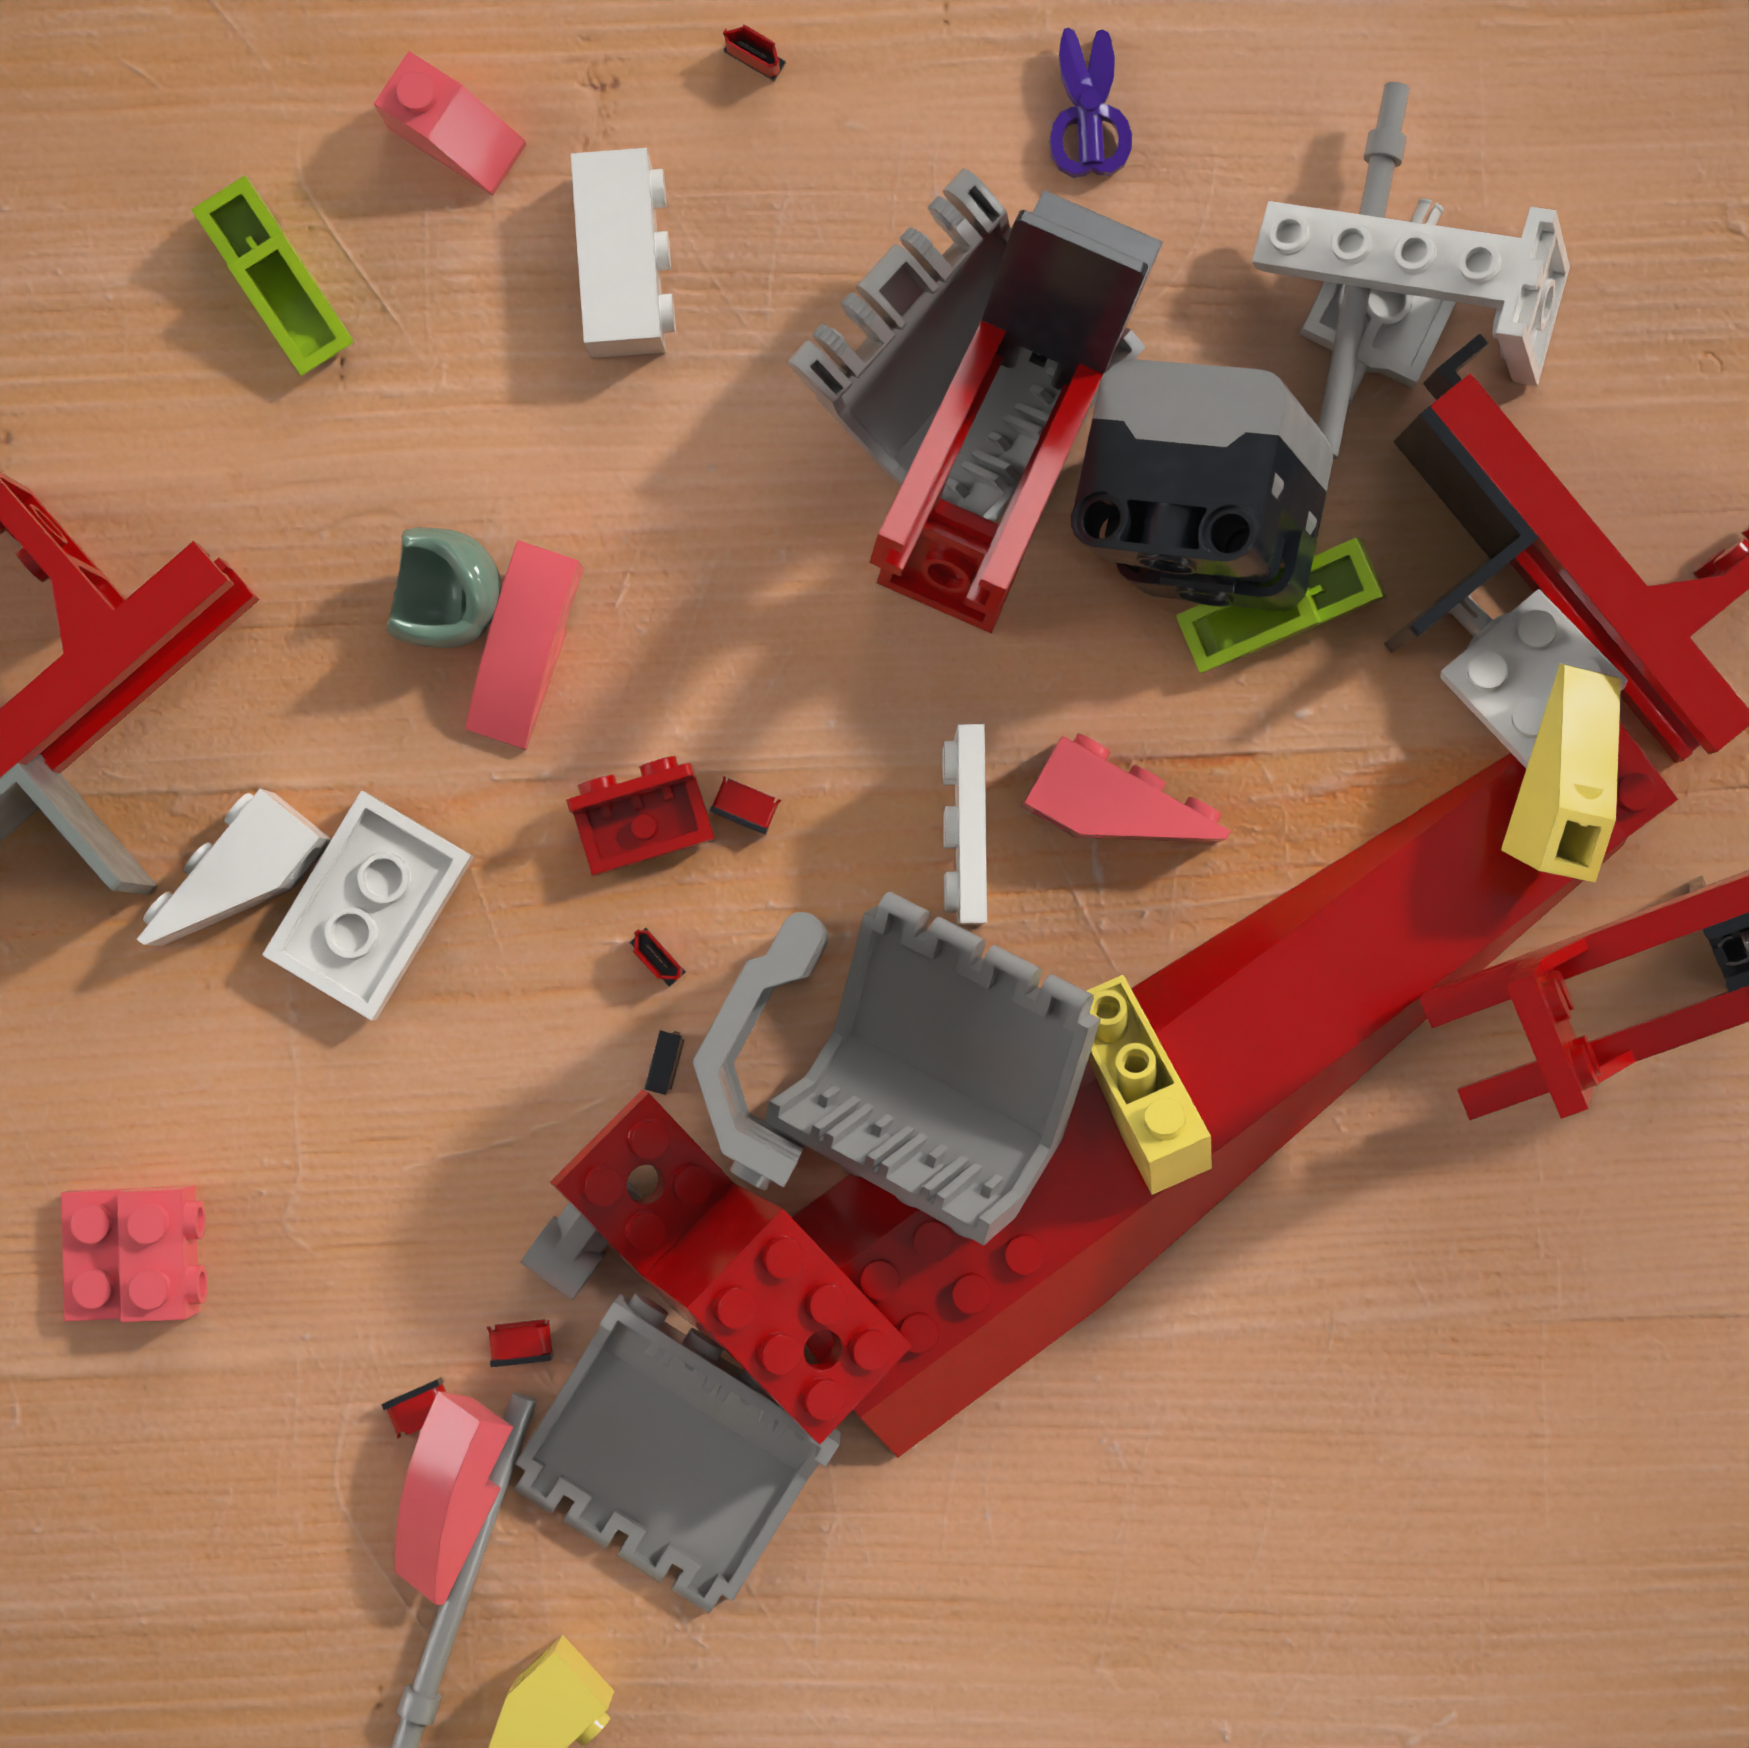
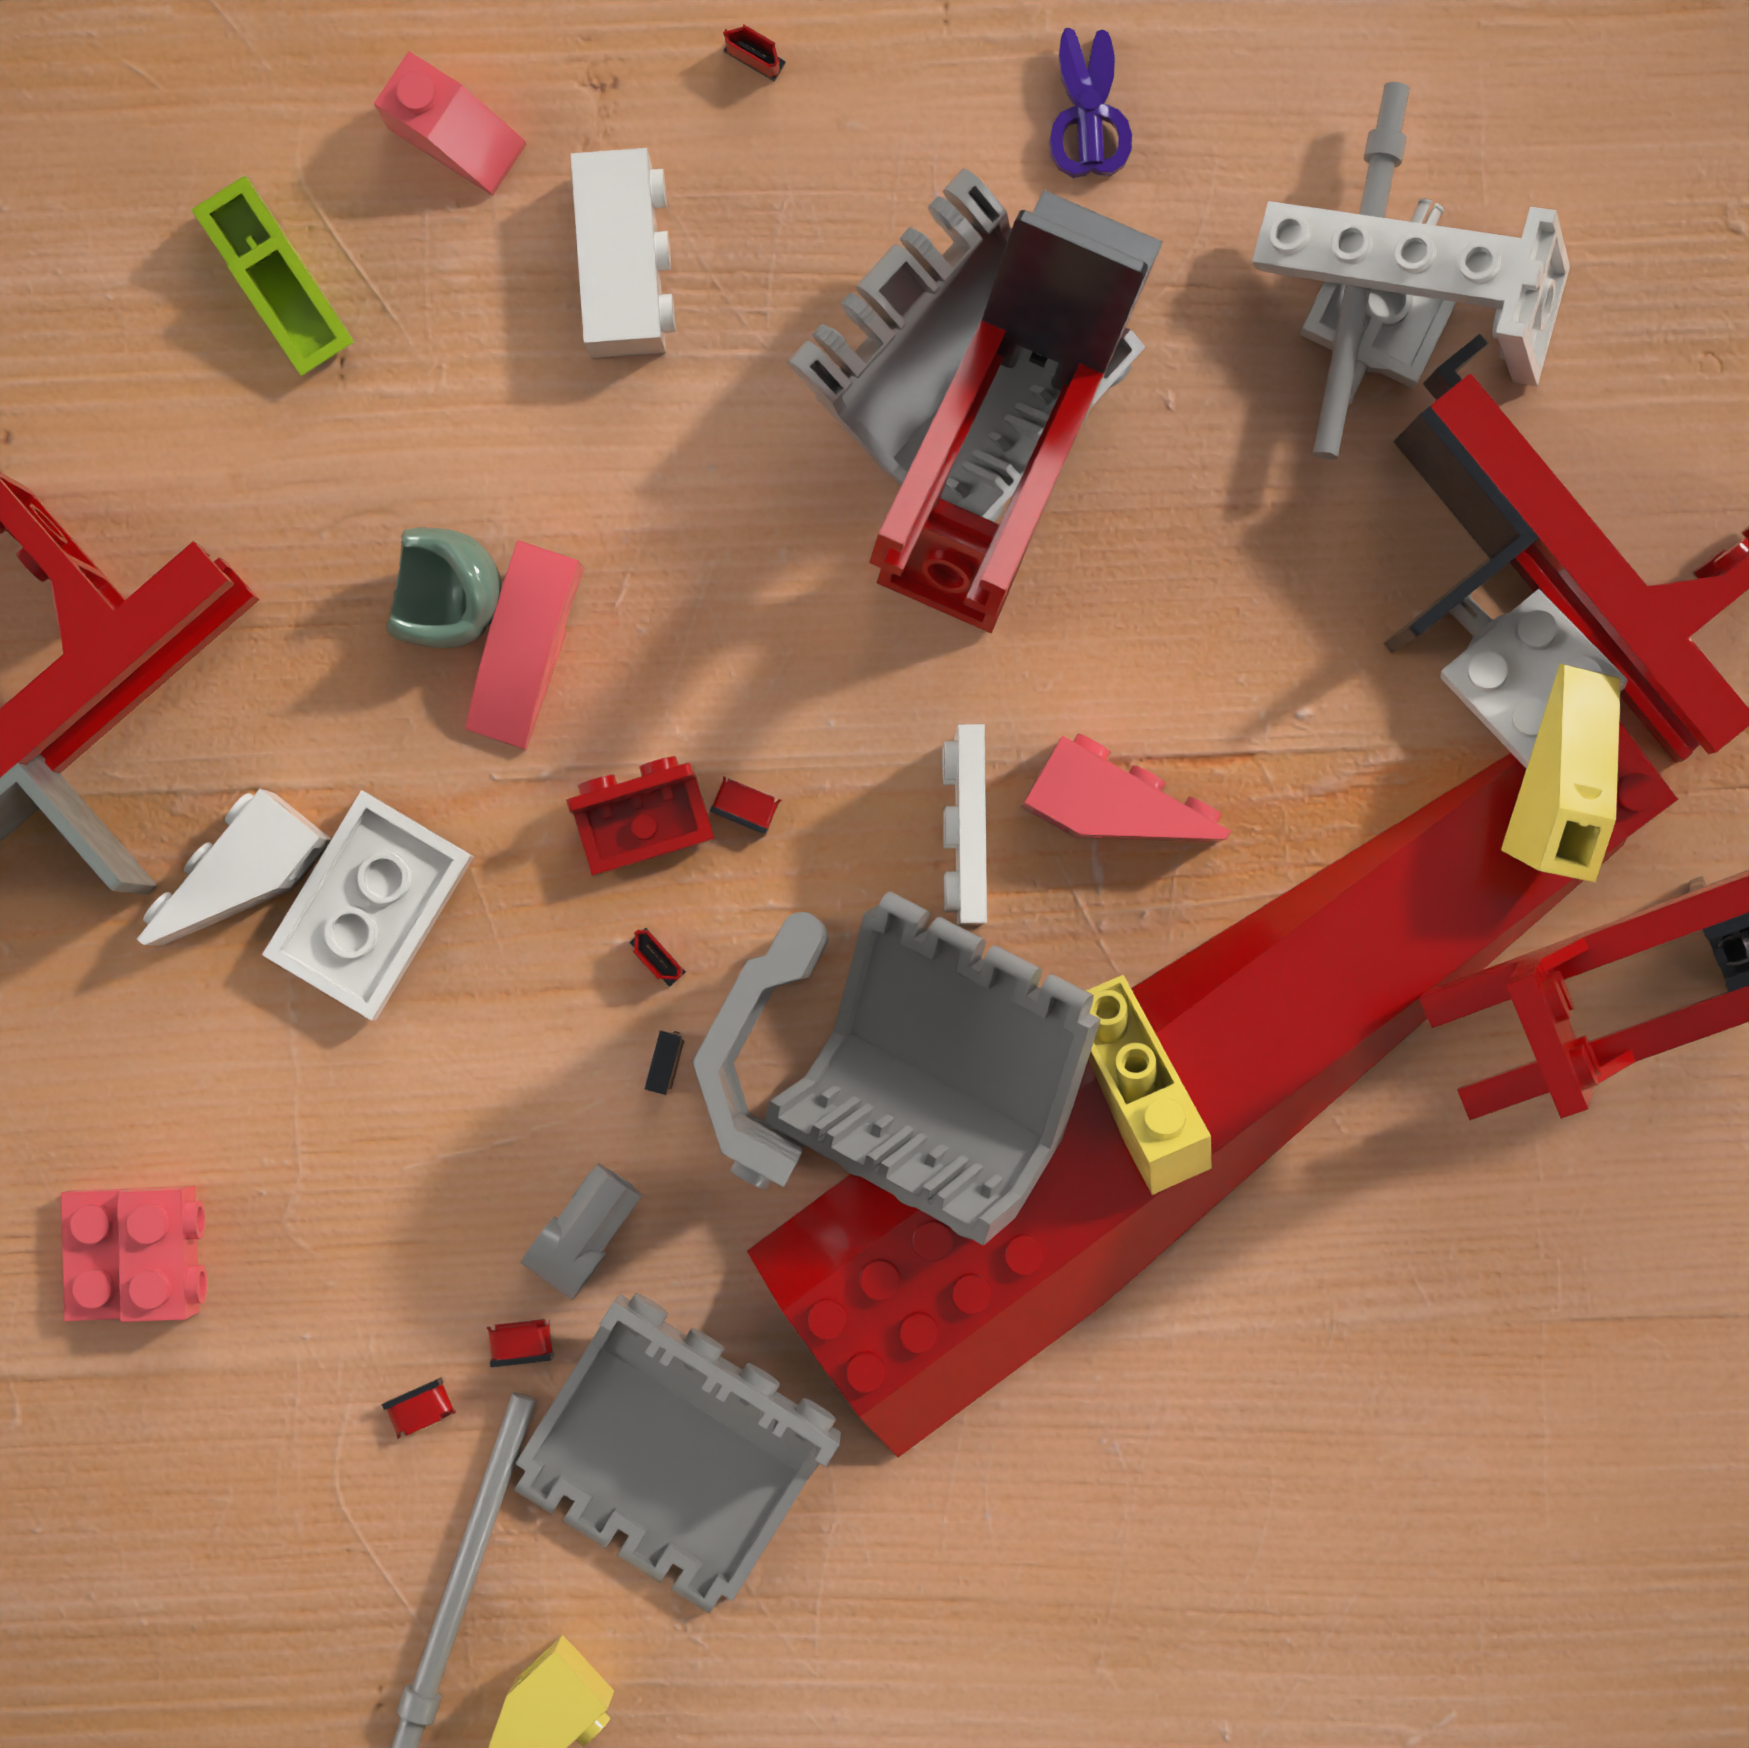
(447, 1492): coral slope -> none
(732, 1266): red bracket -> none
(1203, 483): black piece -> none
(1338, 585): lime slope -> none

